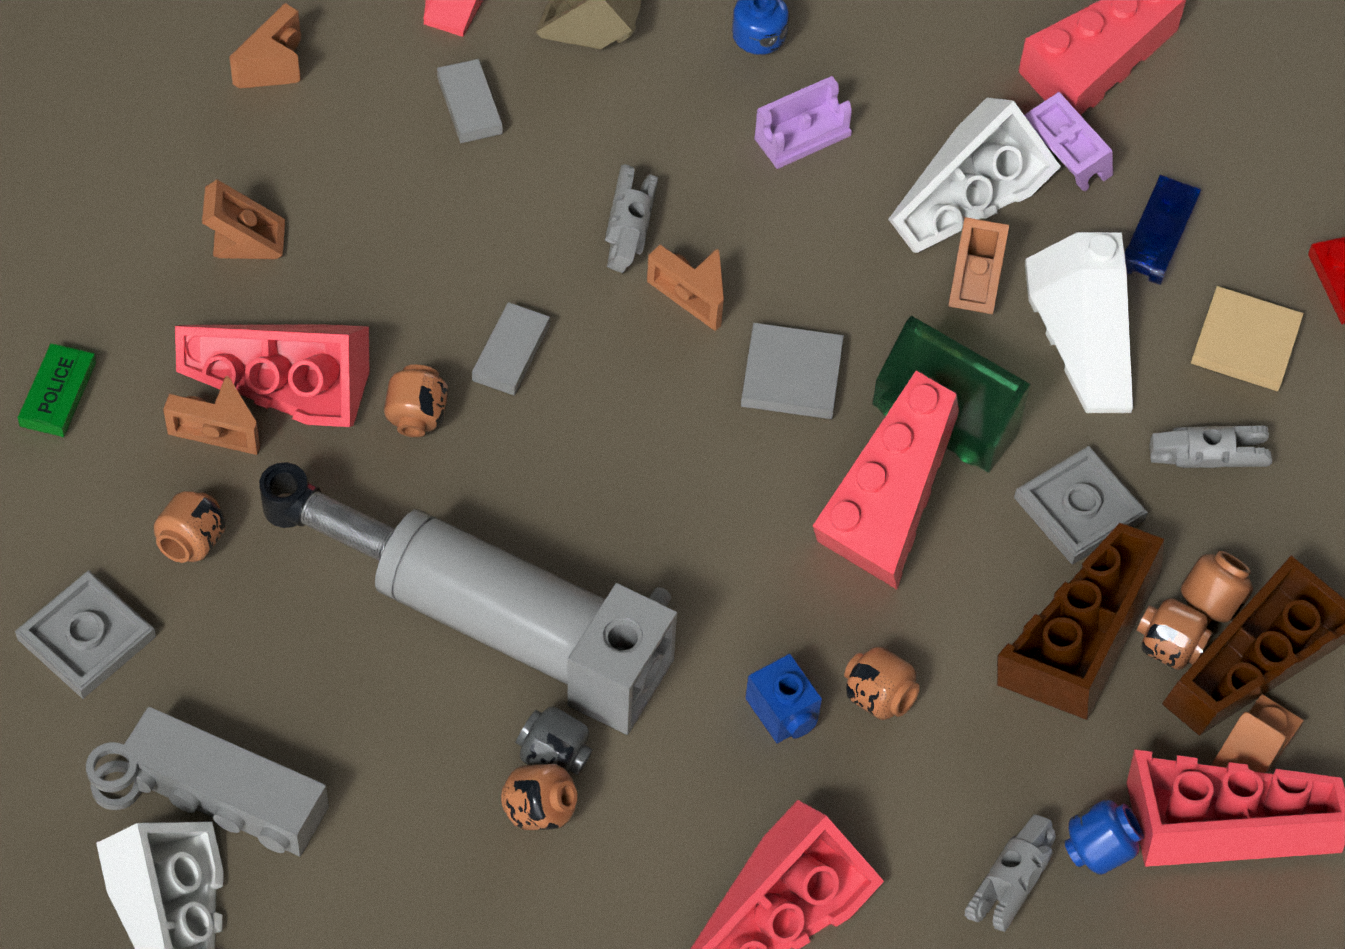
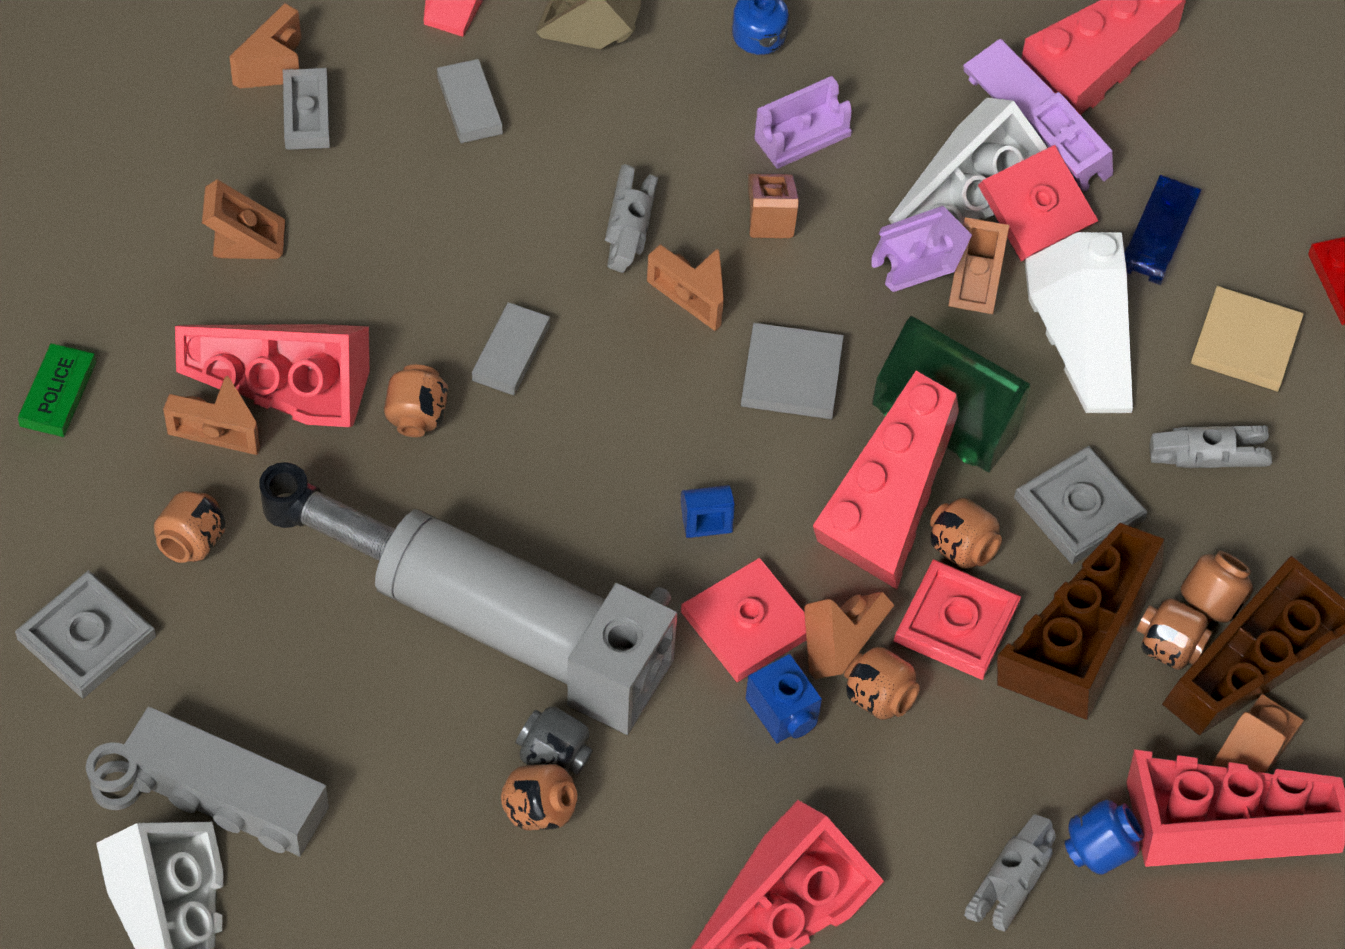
(306, 108): none -> light grey plate
(707, 511): none -> blue brick
(747, 619): none -> coral plate
(772, 205): none -> nougat slope
(840, 633): none -> nougat slope
(921, 248): none -> lavender hinge
(957, 619): none -> coral plate
(965, 533): none -> nougat head
(1007, 77): none -> lavender hinge
(1038, 202): none -> coral plate

